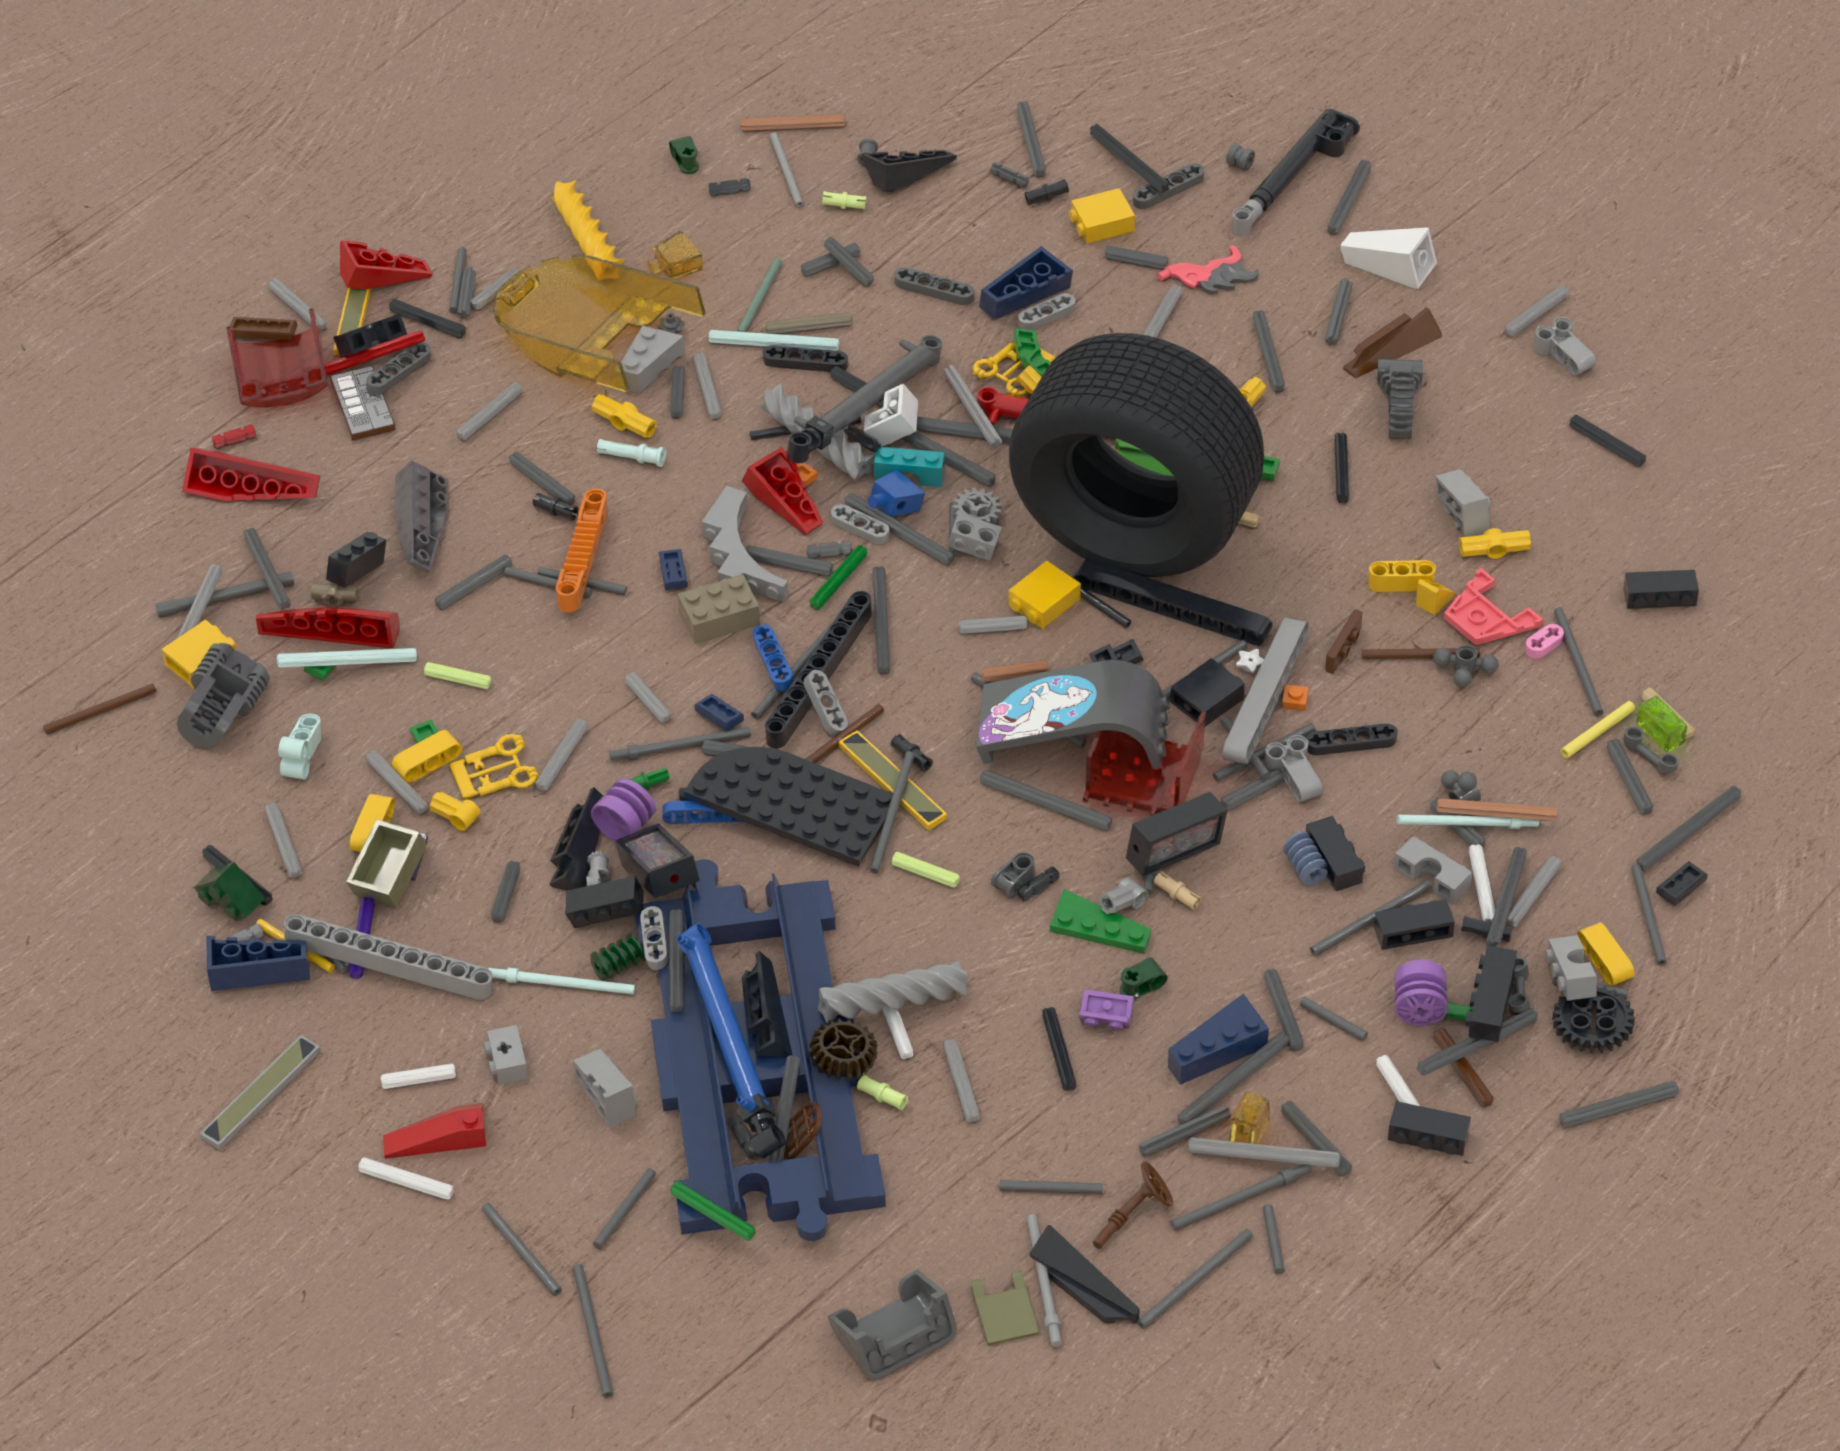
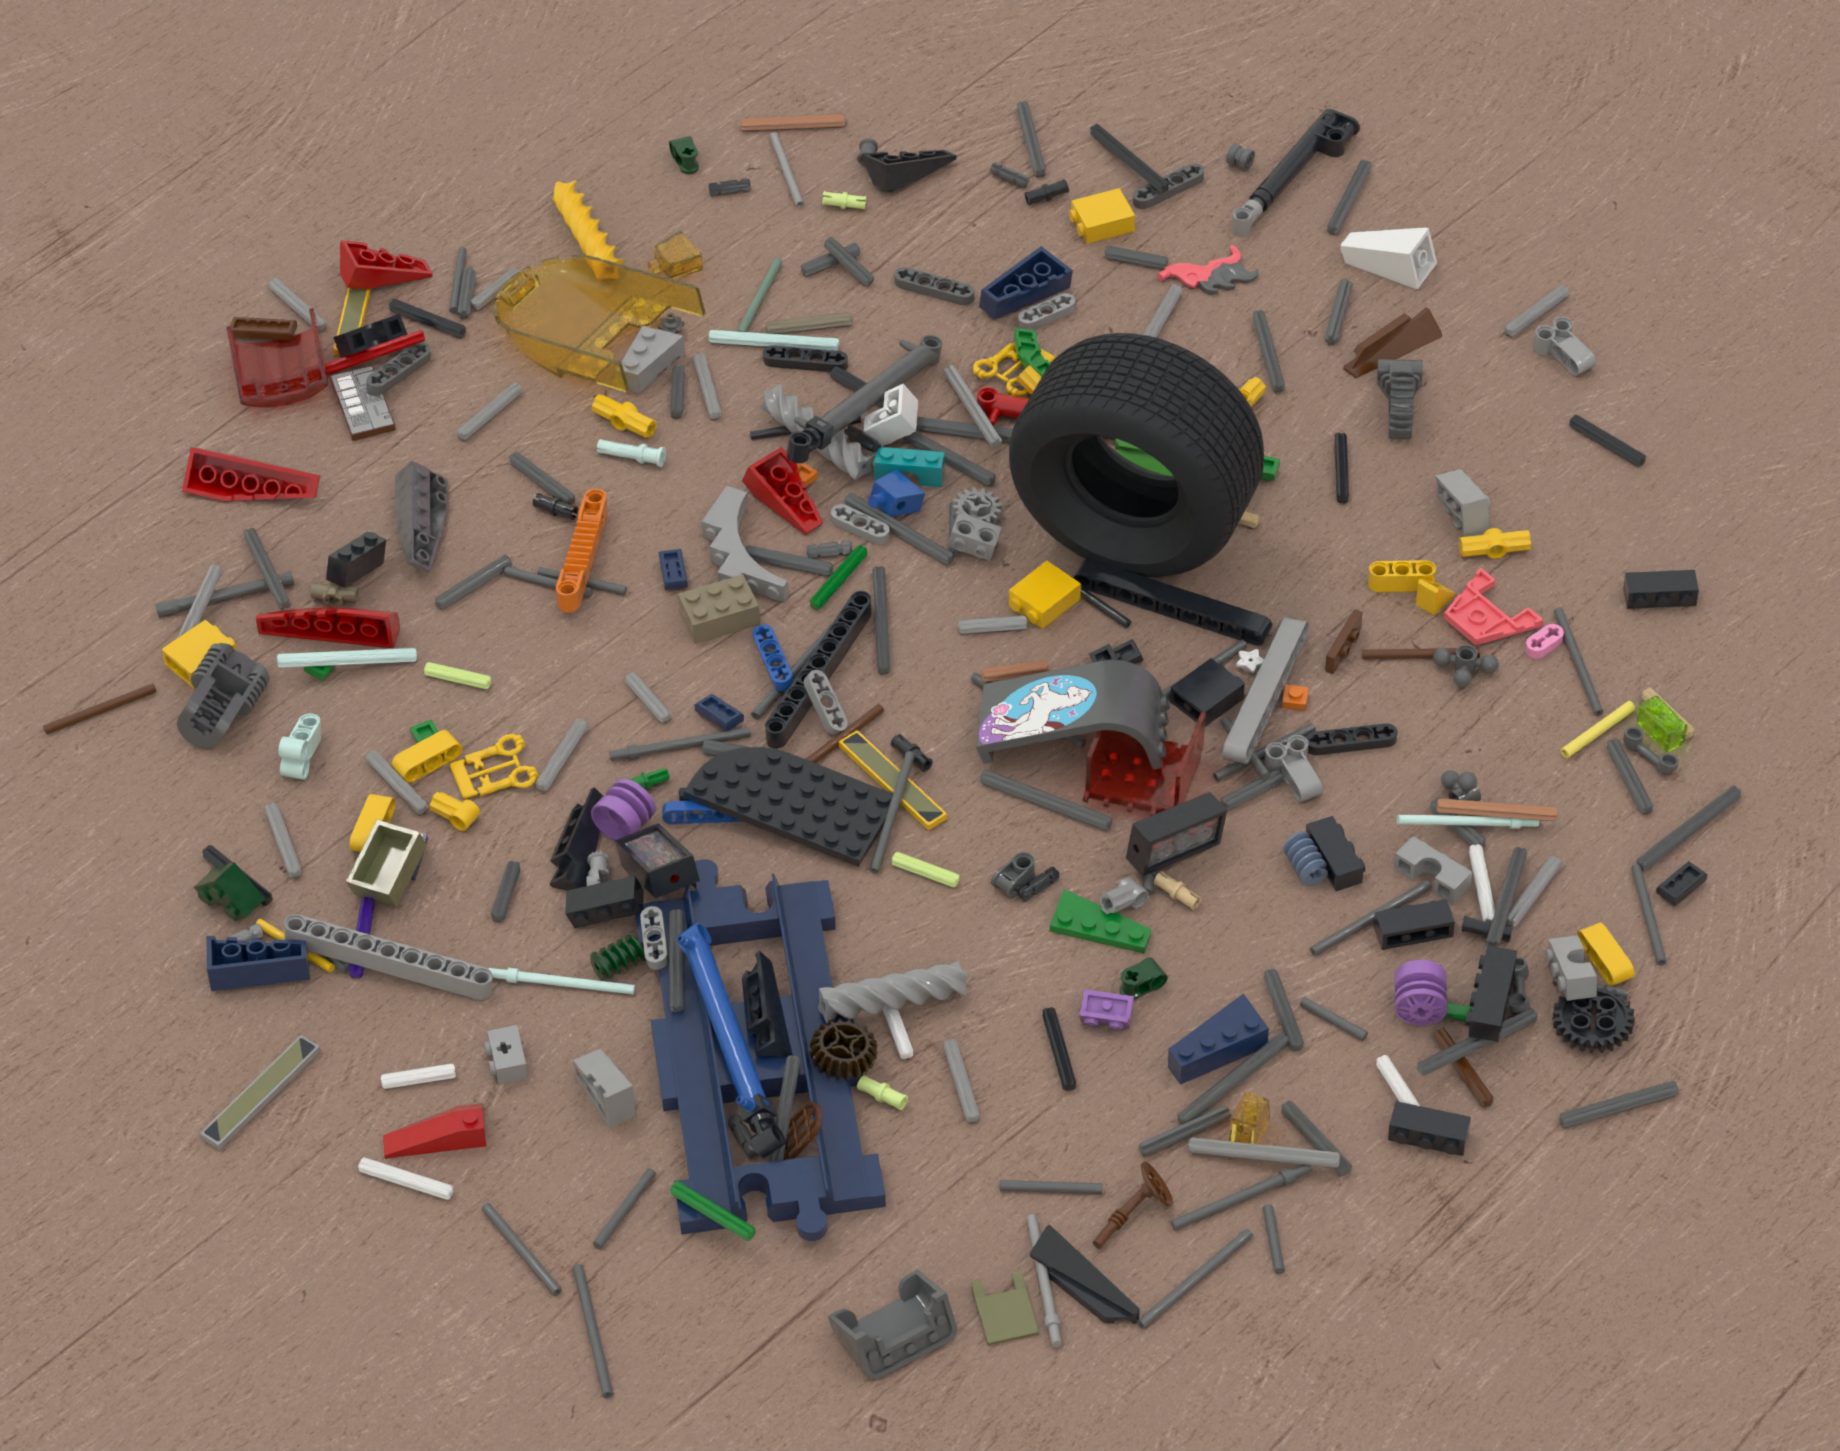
(233, 436): red axle -> none

